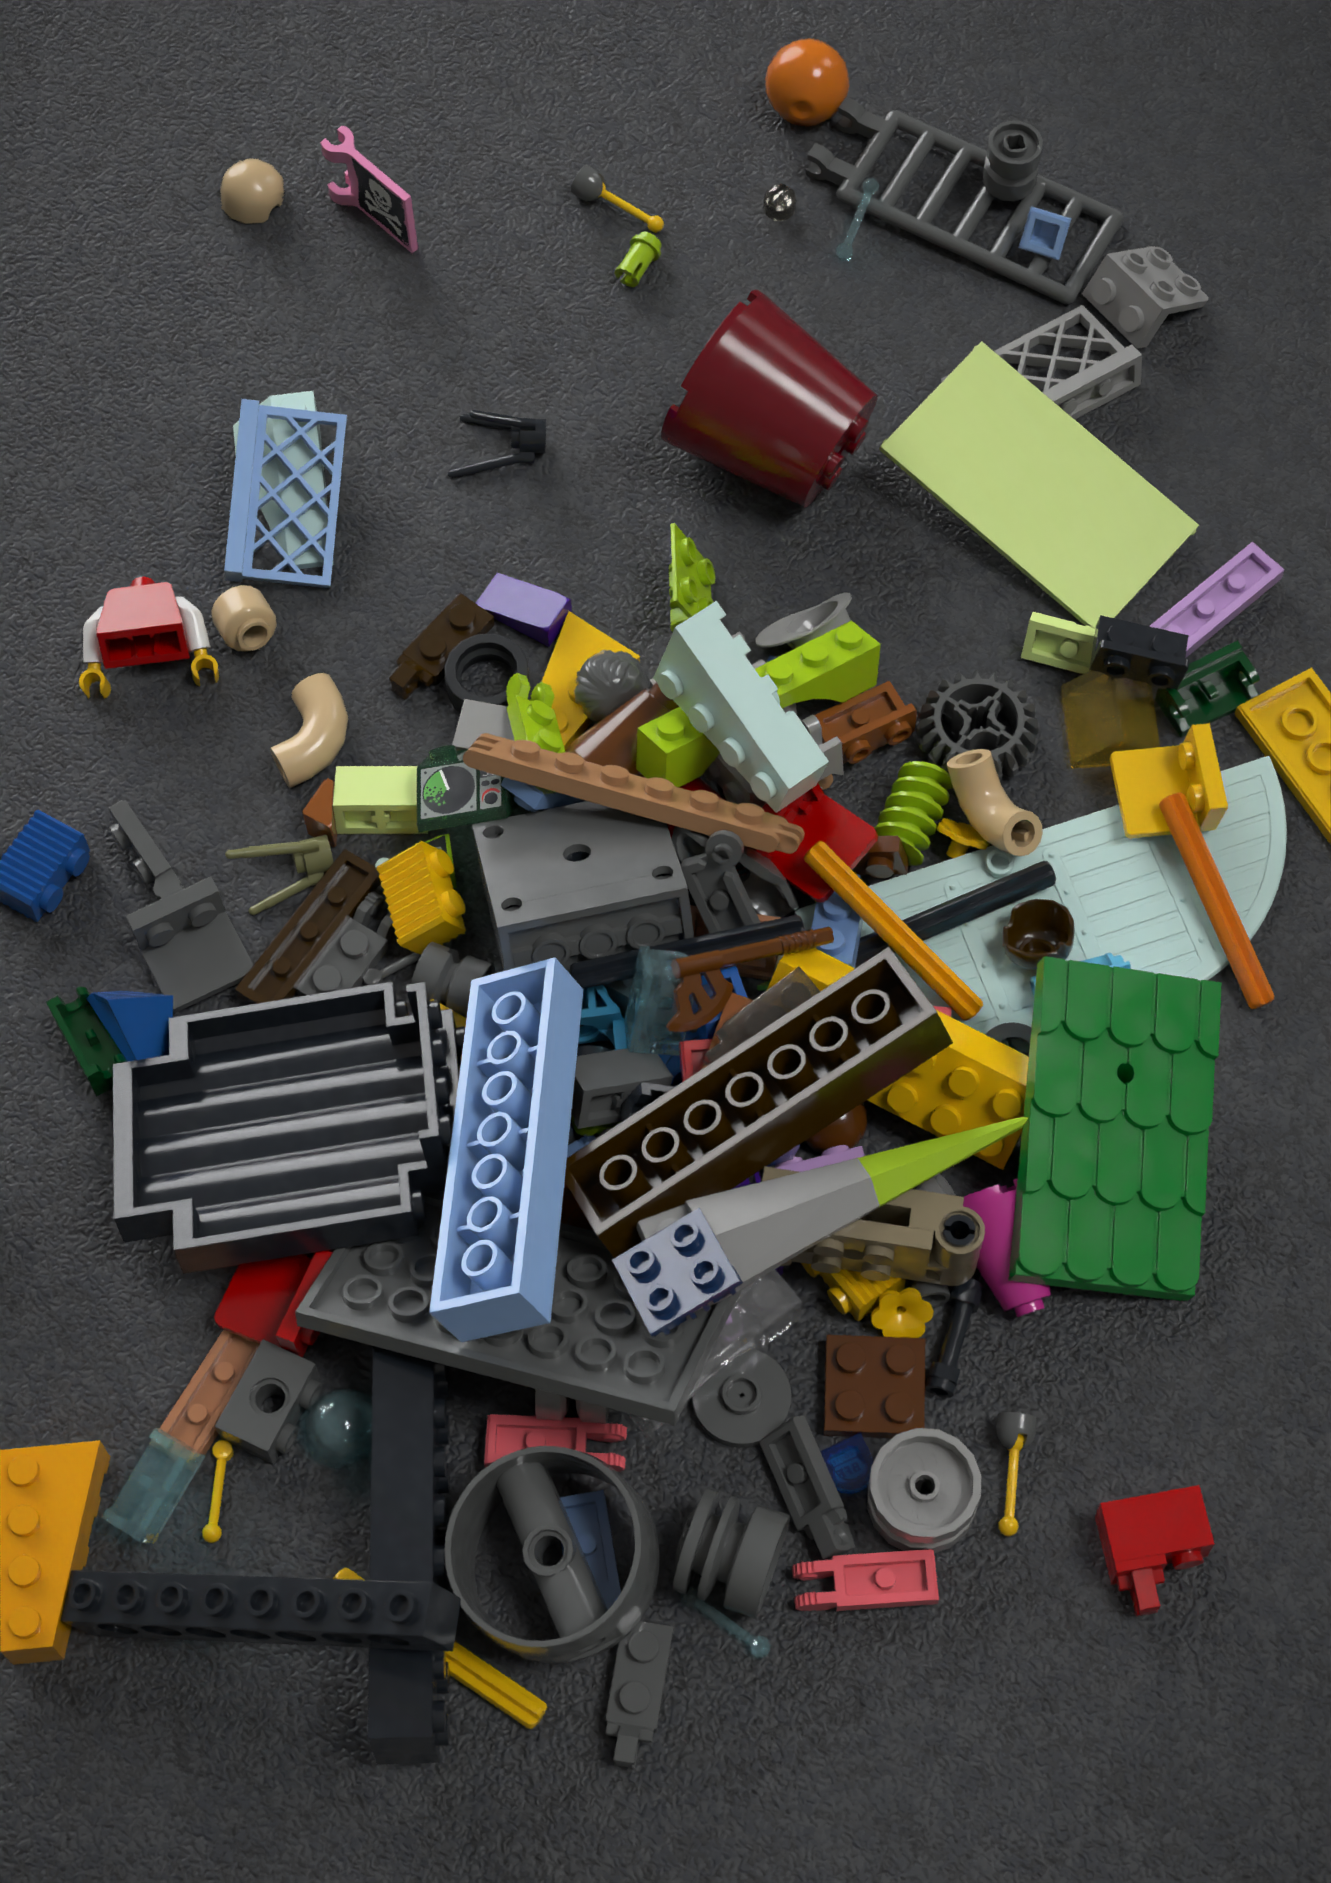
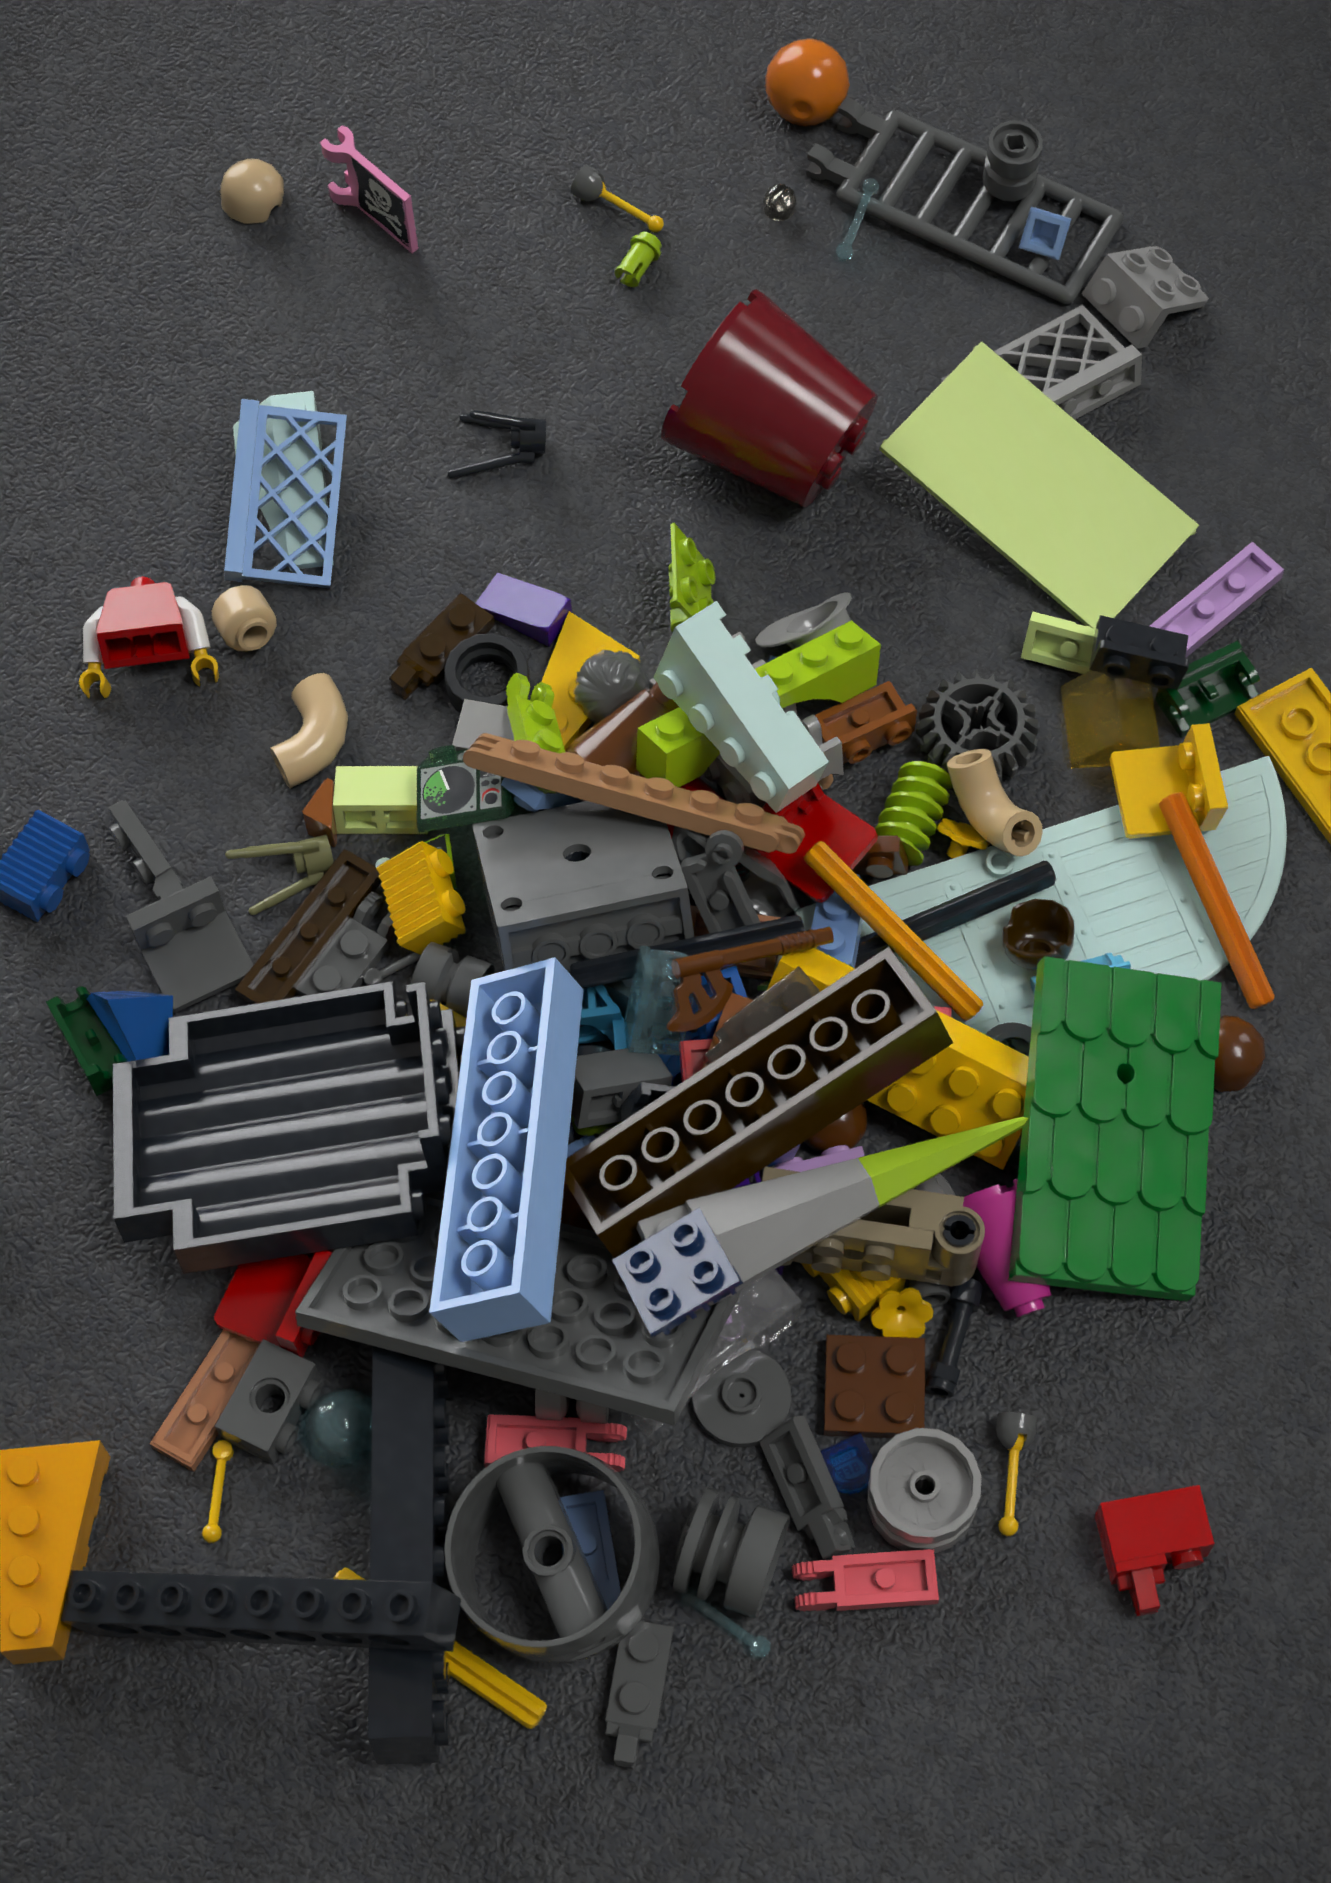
(154, 1487): clear light blue hinge -> none
(1239, 1054): none -> reddish brown hair

